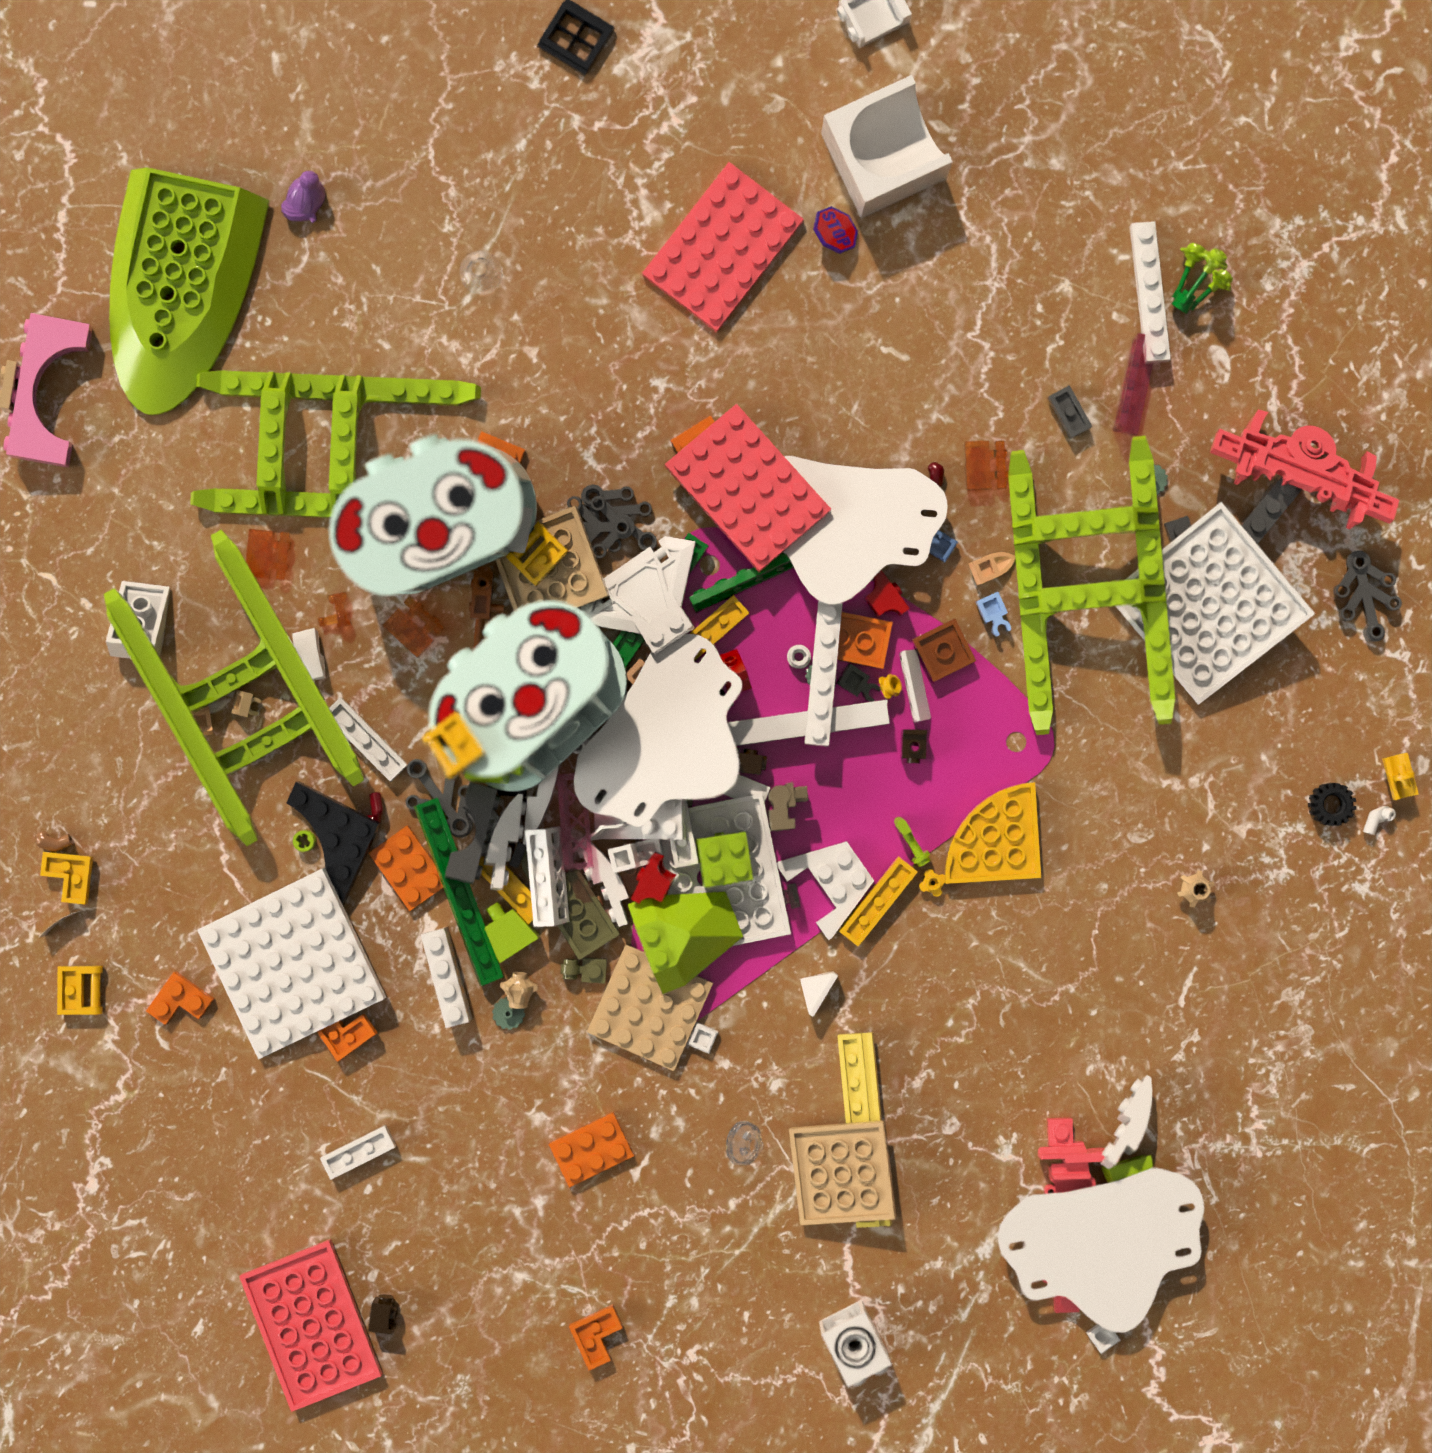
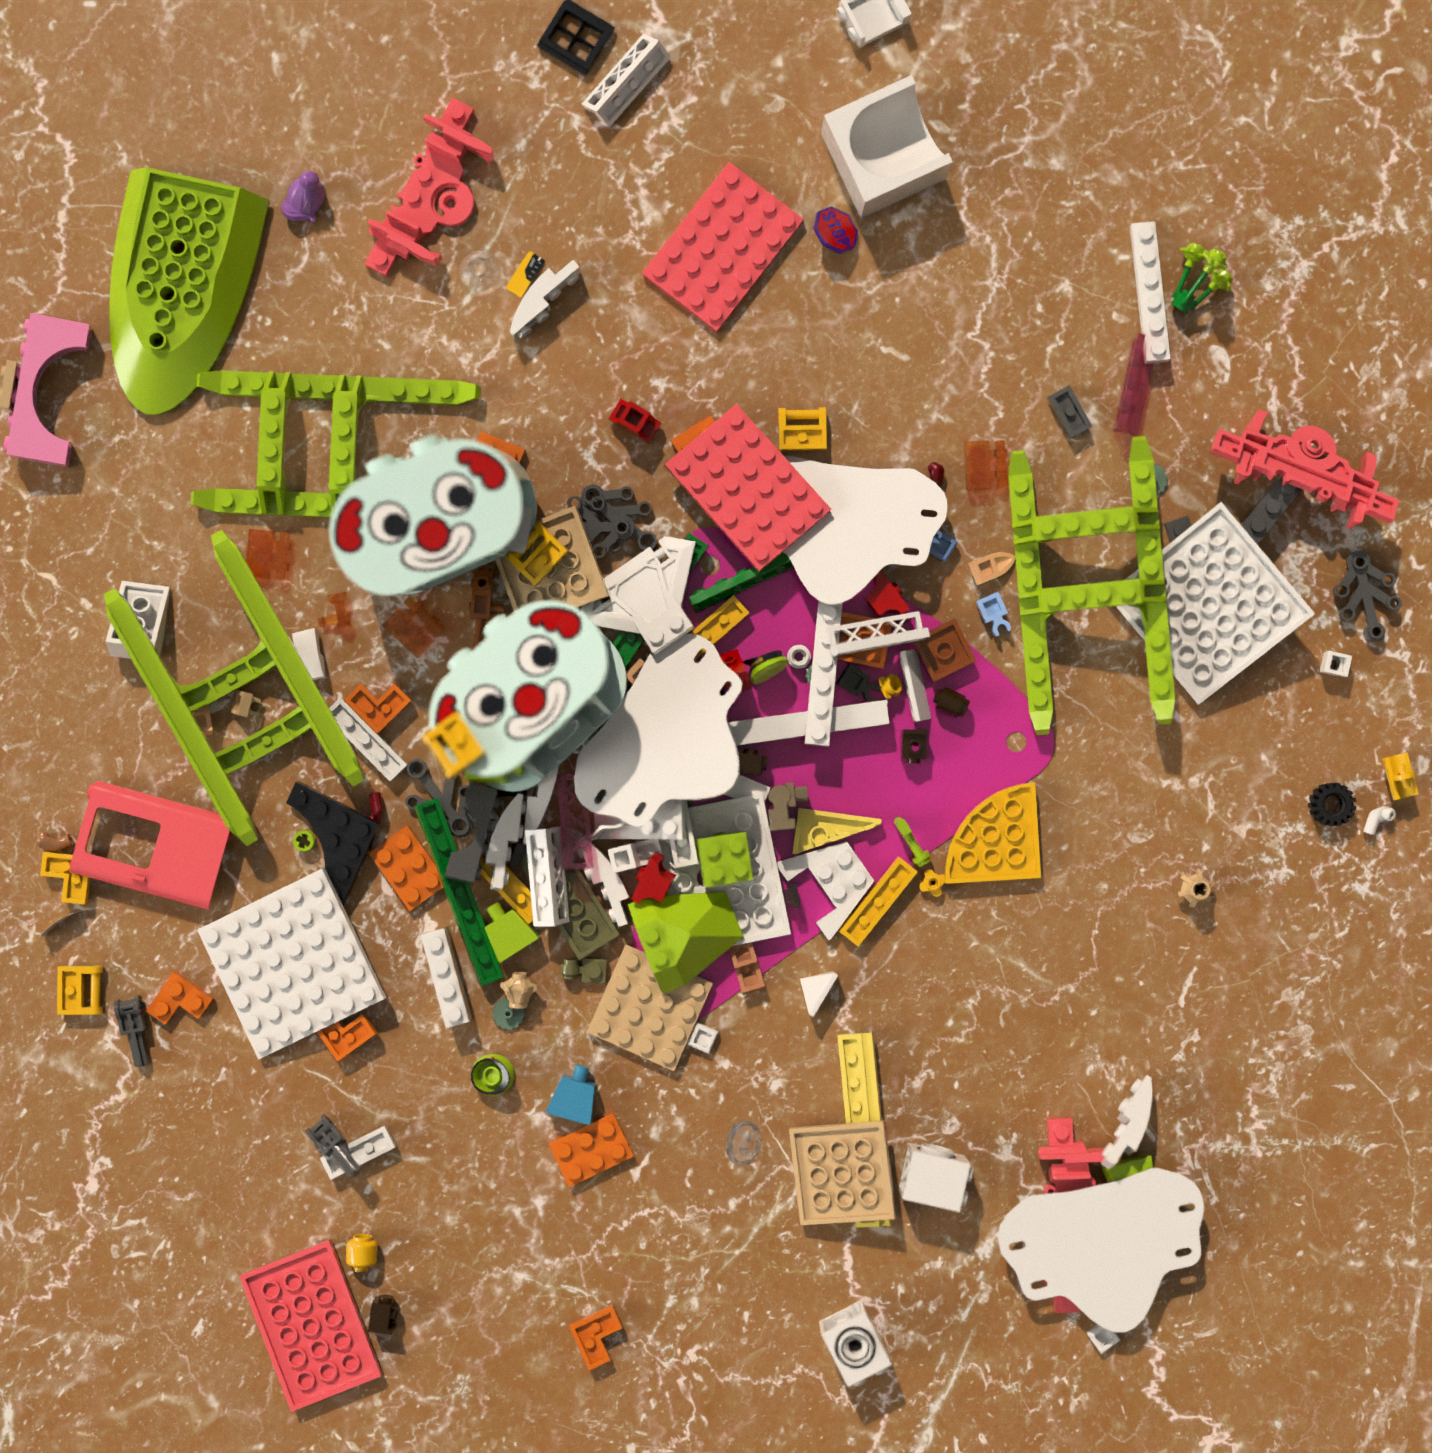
(133, 1022): none -> dark grey connector
(184, 856): none -> coral piece
(331, 1142): none -> dark grey connector
(361, 1252): none -> yellow head
(381, 711): none -> orange plate
(438, 171): none -> coral piece
(492, 1074): none -> lime piece
(525, 274): none -> yellow sticker
(534, 303): none -> white slope
(574, 1097): none -> dark azure torso
(629, 80): none -> white fence
(635, 420): none -> red brick
(747, 968): none -> nougat slope
(766, 666): none -> lime piece
(802, 436): none -> yellow plate
(822, 827): none -> light yellow wing
(880, 641): none -> white fence
(935, 1176): none -> white brick
(951, 702): none -> dark brown brick
(1342, 665): none -> white piece

